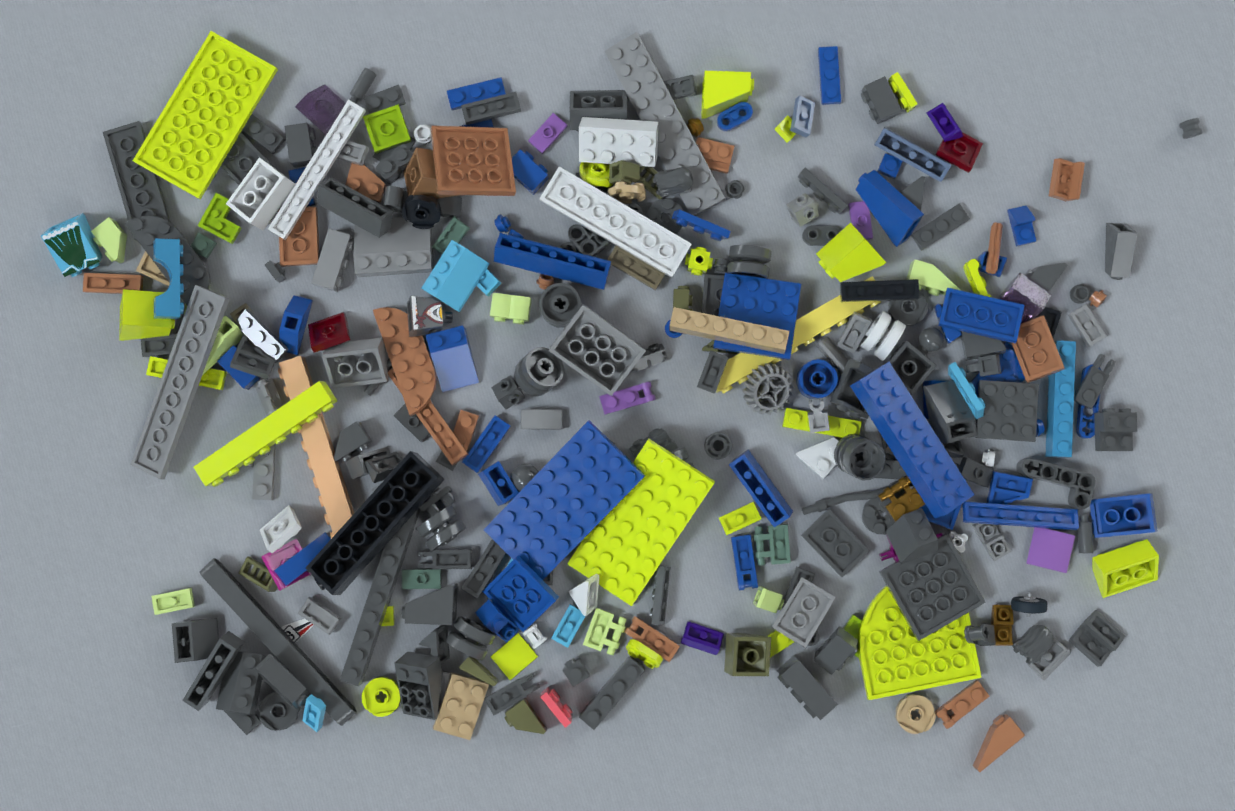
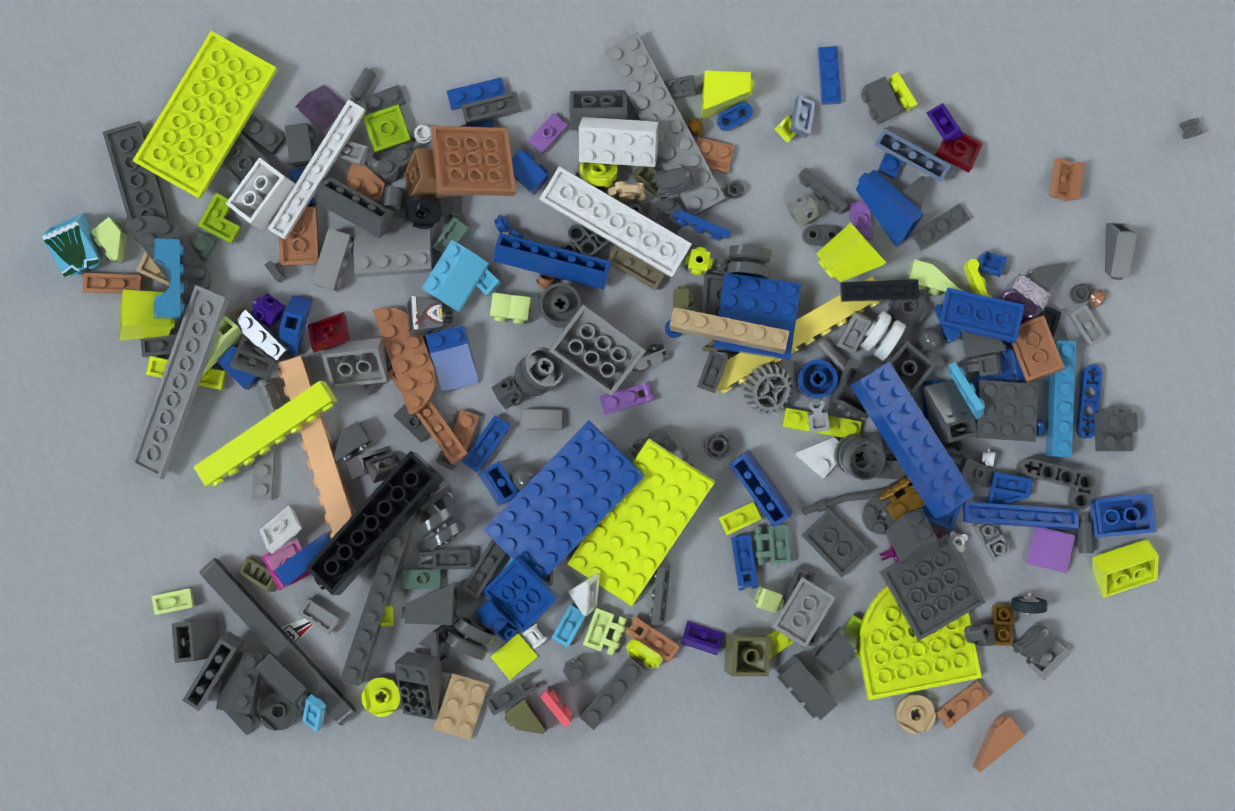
(268, 309): none -> dark purple brick
(478, 670): olive slope -> none
(624, 171): olive brick -> none
(994, 248): nougat axle -> none
(1021, 224): blue slope -> none
(1093, 383): dark grey hinge -> none
(1097, 638): dark grey slope -> none

